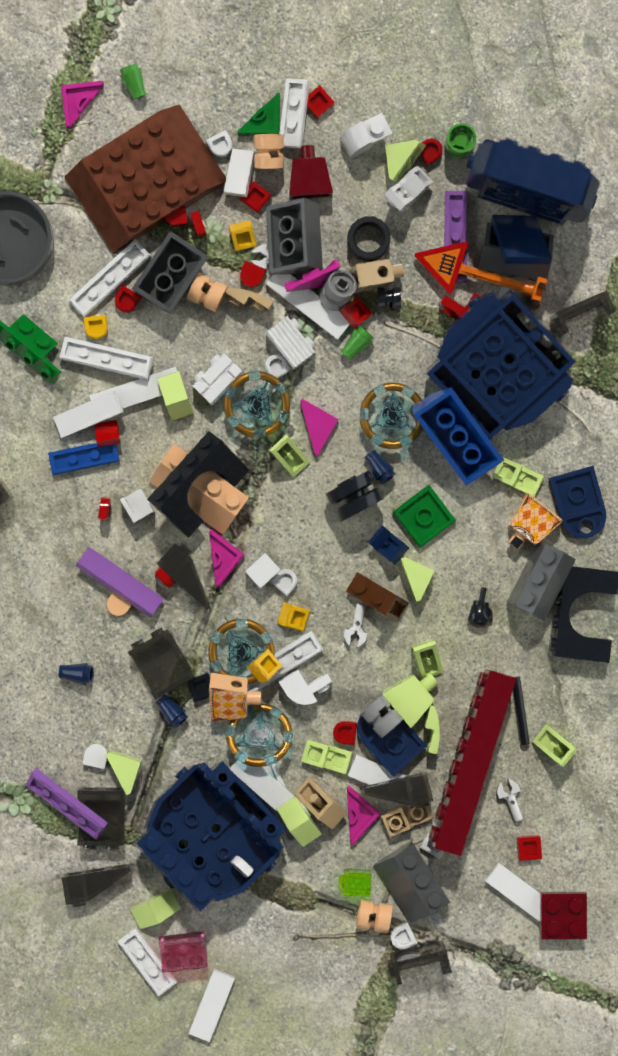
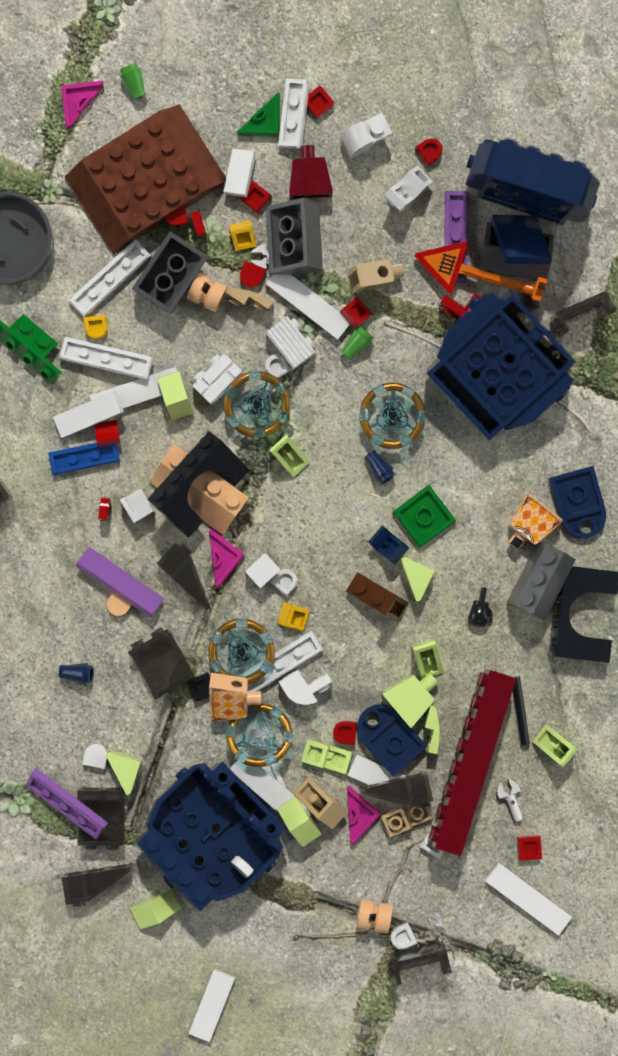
(126, 300): red tile -> none
(146, 961): white tile -> none
(165, 578): red tile -> none
(171, 711): dark blue cone -> none
(183, 951): clear pink bracket -> none
(220, 144): white tile -> none
(264, 666): yellow slope -> none
(268, 151): light nougat wheel -> none
(313, 279): dark pink tile -> none
(319, 425): dark pink tile -> none
(337, 290): light grey wheel -> none
(354, 495): black wheel -> none
(355, 882): clear neon green brick -> none
(357, 624): white bar -> none
(368, 221): black tyre -> none
(389, 298): black wheel -> none
(389, 720): light grey wheel -> none
(401, 157): yellowish green slope -> none
(412, 882): dark grey slope -> none
(457, 434): blue slope -> none
(460, 141): bright green wheel -> none
(518, 477): yellowish green slope -> none
(563, 915): dark red plate -> none

